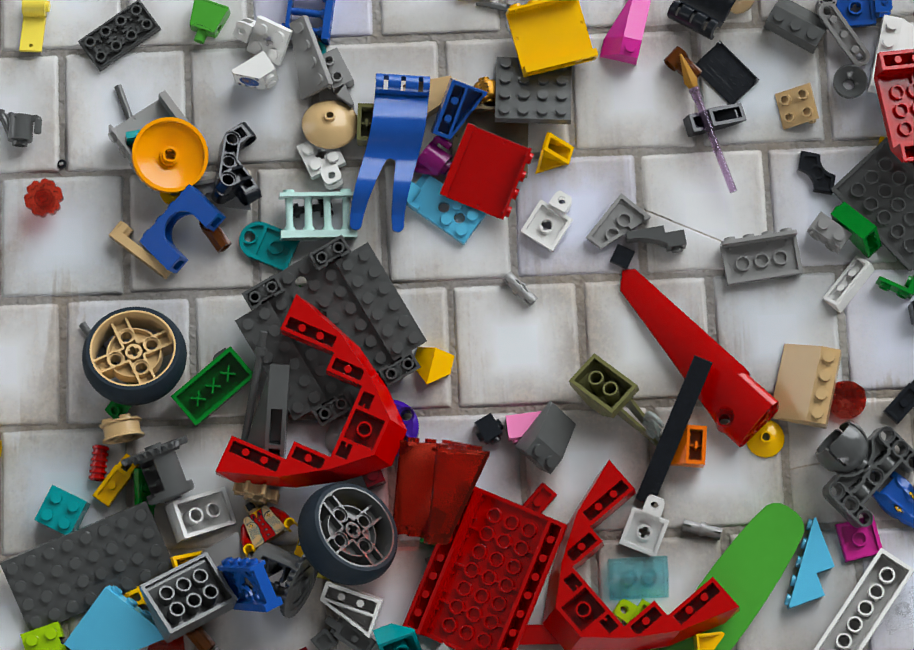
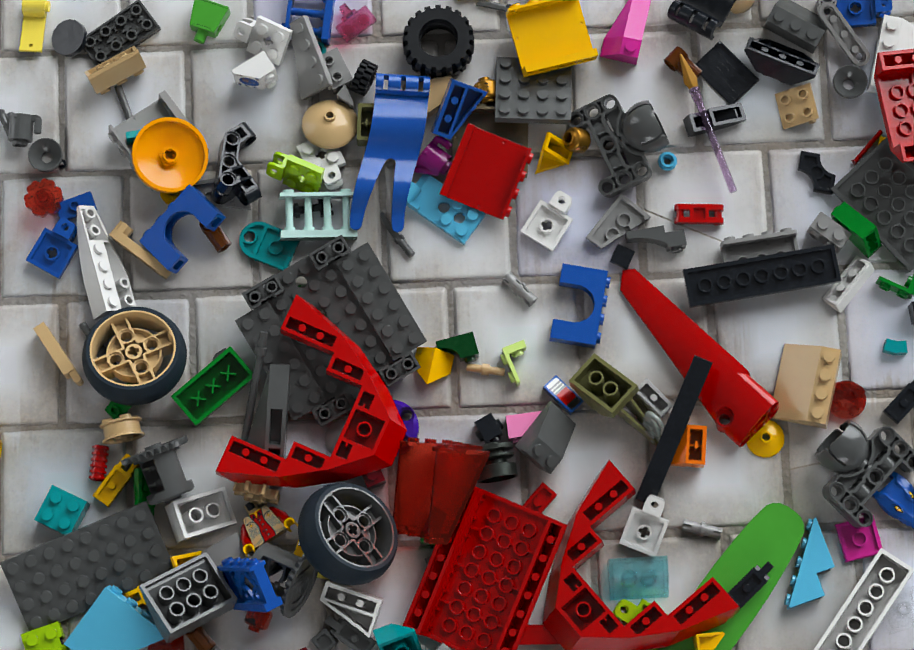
(41, 147): none -> dark grey piece
(55, 239): none -> blue plate
(58, 353): none -> tan hinge
(69, 38): none -> black tile
(69, 206): none -> blue plate
(101, 267): none -> white wedge
(116, 70): none -> tan slope
(258, 620): none -> clear red head
(291, 171): none -> lime plate
(354, 22): none -> clear pink hinge
(364, 77): none -> black tyre
(398, 239): none -> dark grey piece
(438, 19): none -> black tyre
(462, 346): none -> dark green arch
(485, 369): none -> tan bar
(497, 467): none -> pearl dark grey wheel
(513, 350): none -> yellowish green bracket
(562, 394): none -> slope
(576, 140): none -> pearl gold head
(594, 284): none -> blue arch
(639, 132): none -> dark grey beam
(653, 399): none -> light grey brick
(667, 155): none -> medium azure plate
(699, 214): none -> red plate
(750, 584): none -> black hinge
(761, 276): none -> black plate
(780, 61): none -> black wedge
(866, 148): none -> red piece
(895, 347): none -> teal piece

